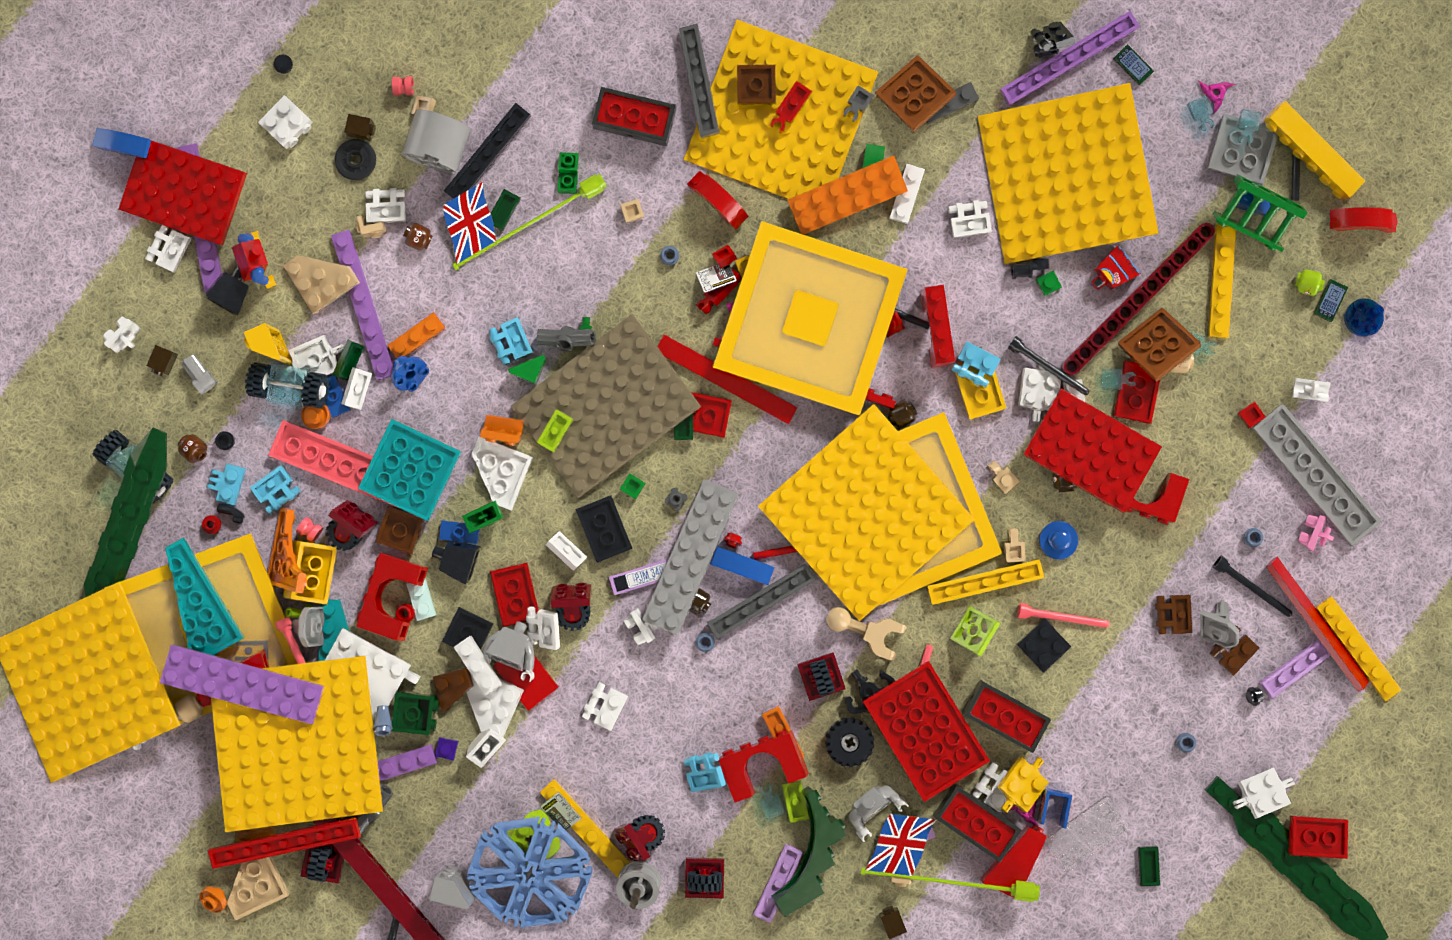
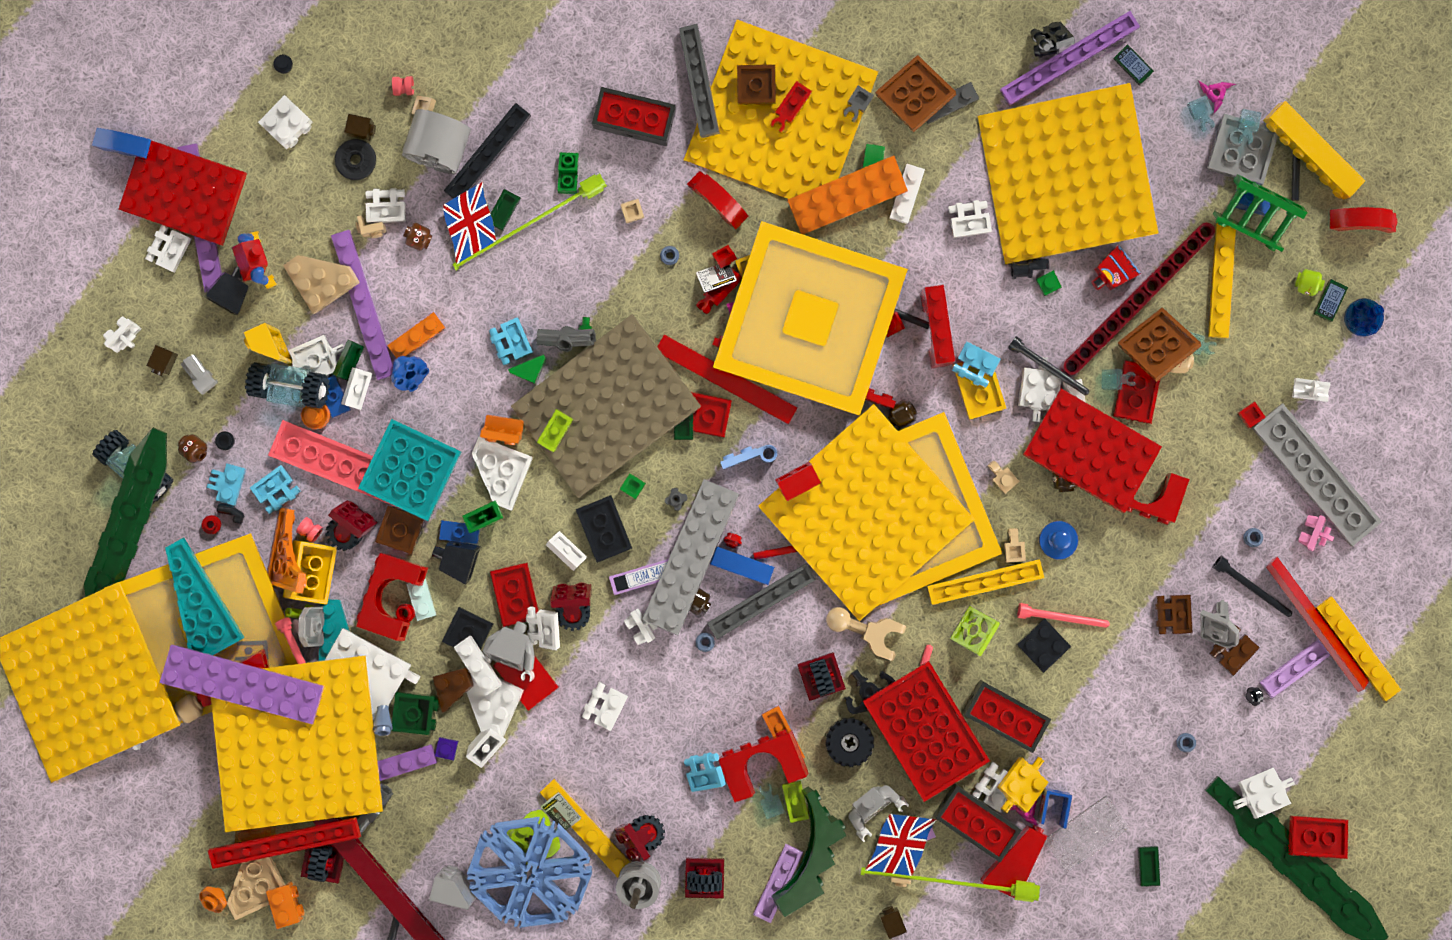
(285, 905): none -> orange bracket
(747, 454): none -> light blue plate
(798, 481): none -> red hinge

